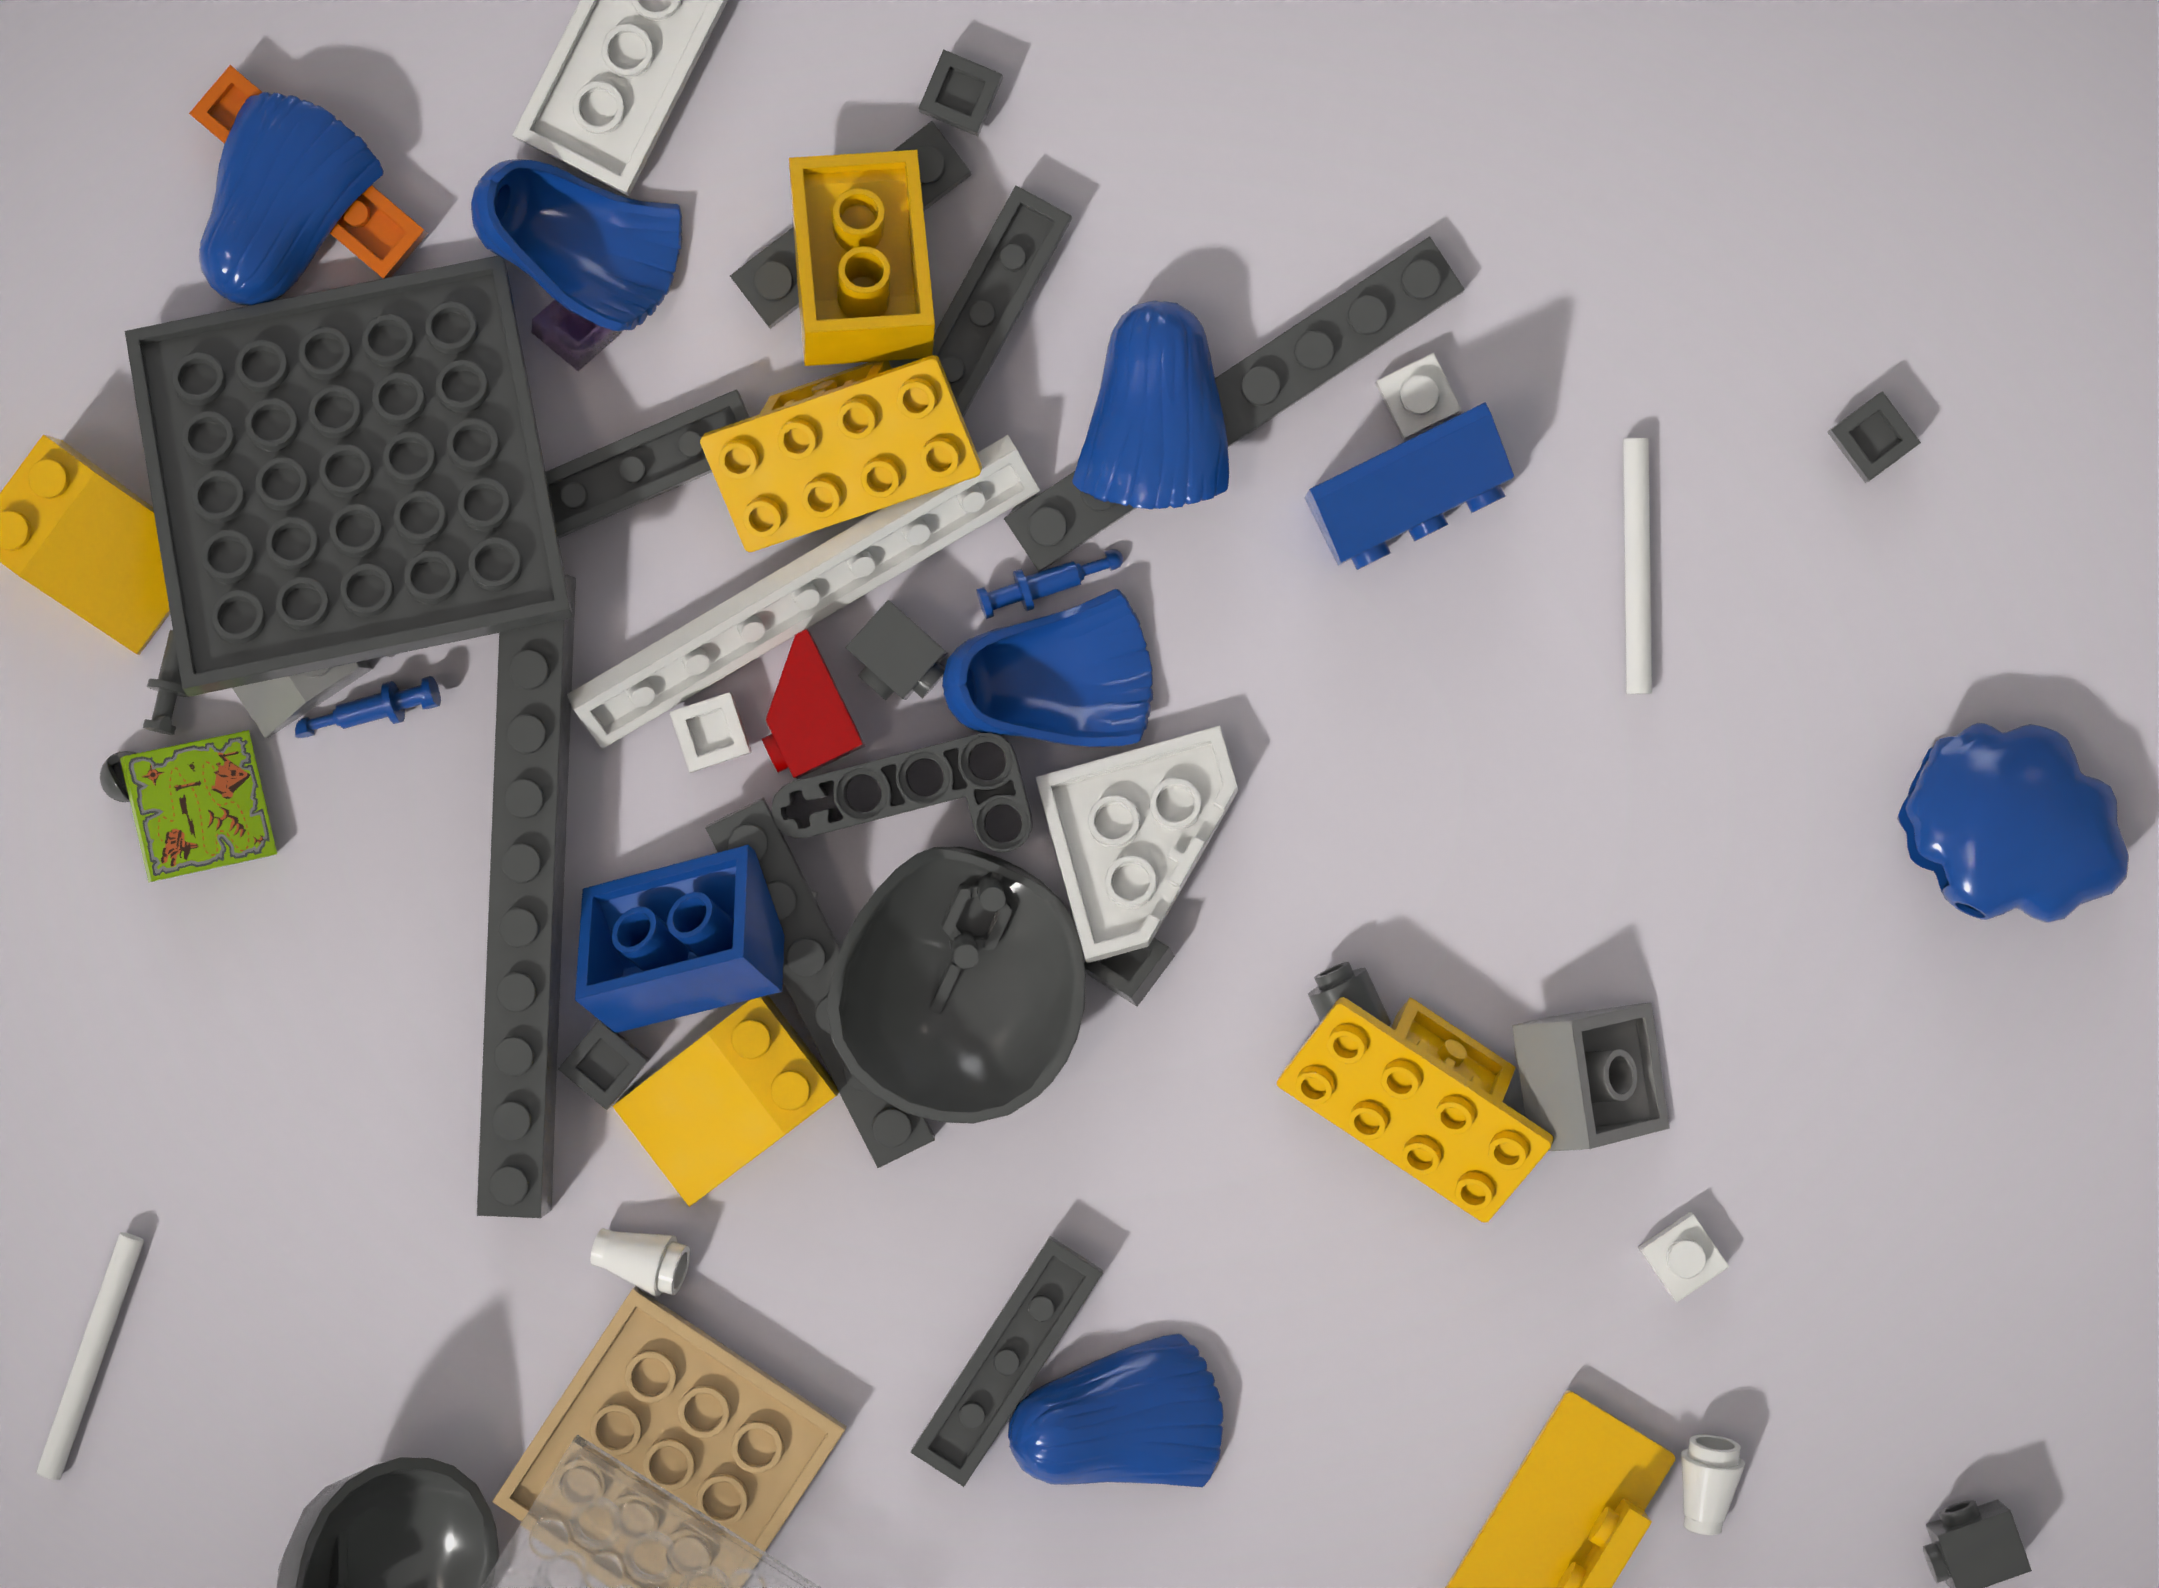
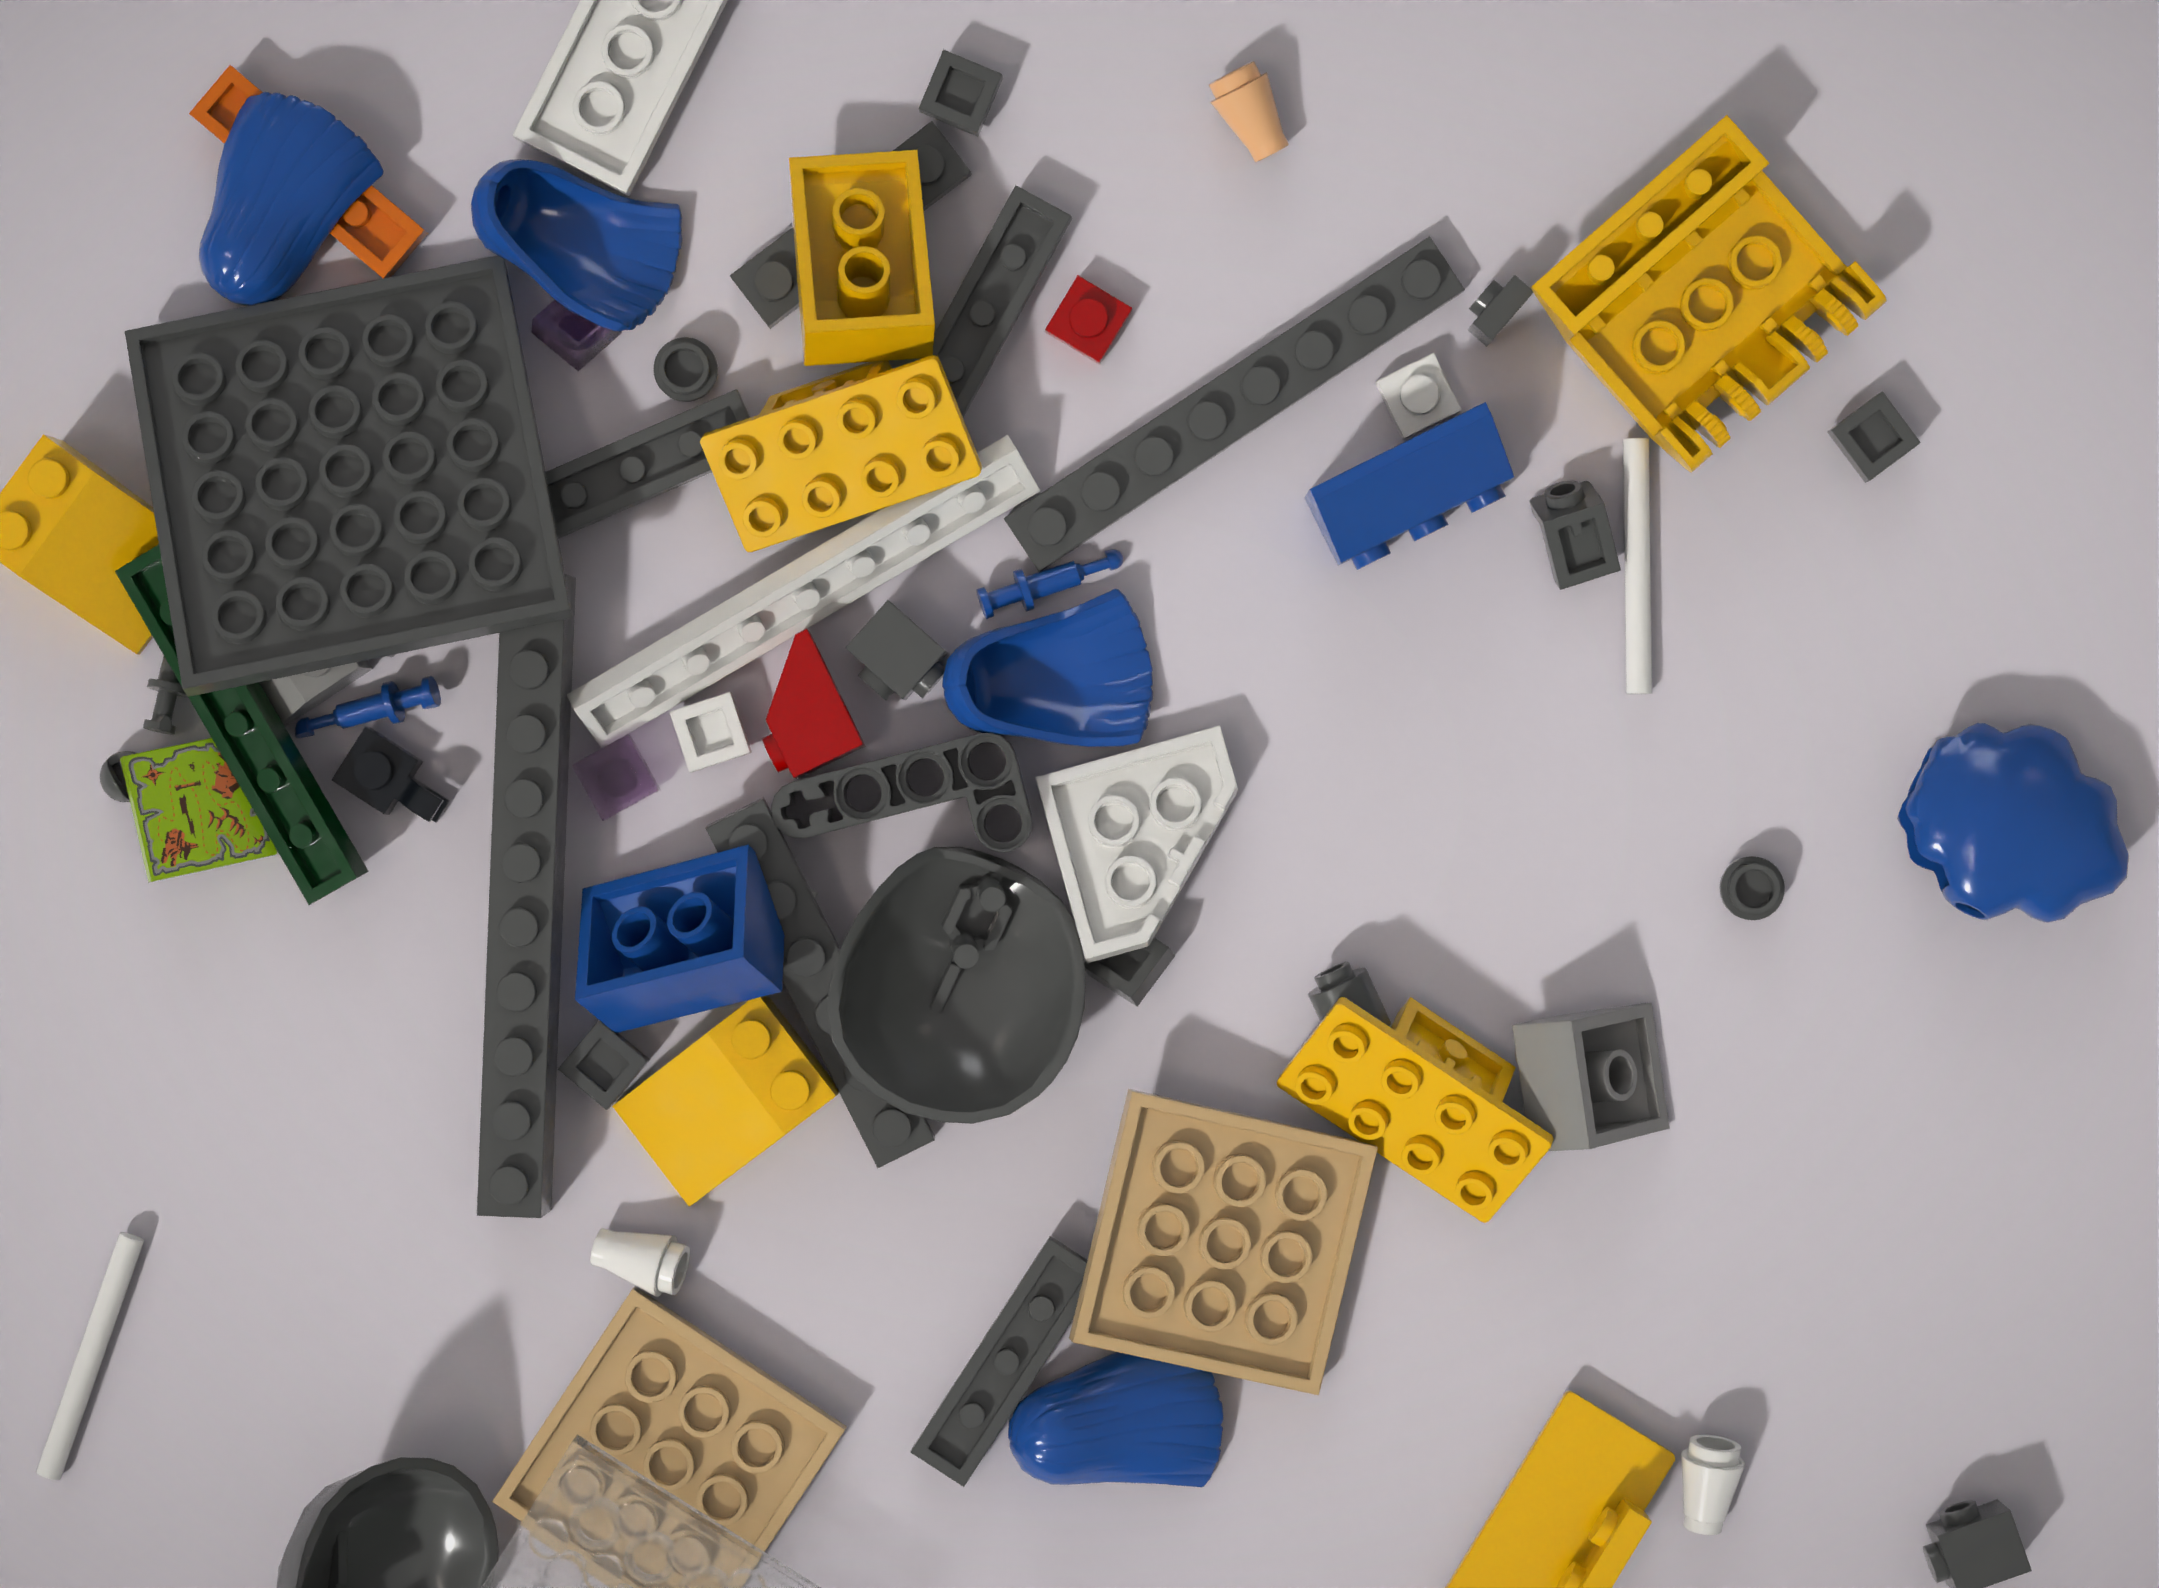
(257, 754): none -> dark green plate
(384, 774): none -> black plate
(616, 777): none -> clear purple plate
(685, 369): none -> dark grey plate
(1088, 319): none -> red plate
(1157, 415): blue hair -> none
(1223, 1242): none -> tan plate
(1250, 110): none -> light nougat cone
(1497, 307): none -> dark grey plate
(1575, 533): none -> dark grey bracket
(1683, 1256): white plate -> none
(1702, 295): none -> yellow slope
(1752, 888): none -> dark grey plate

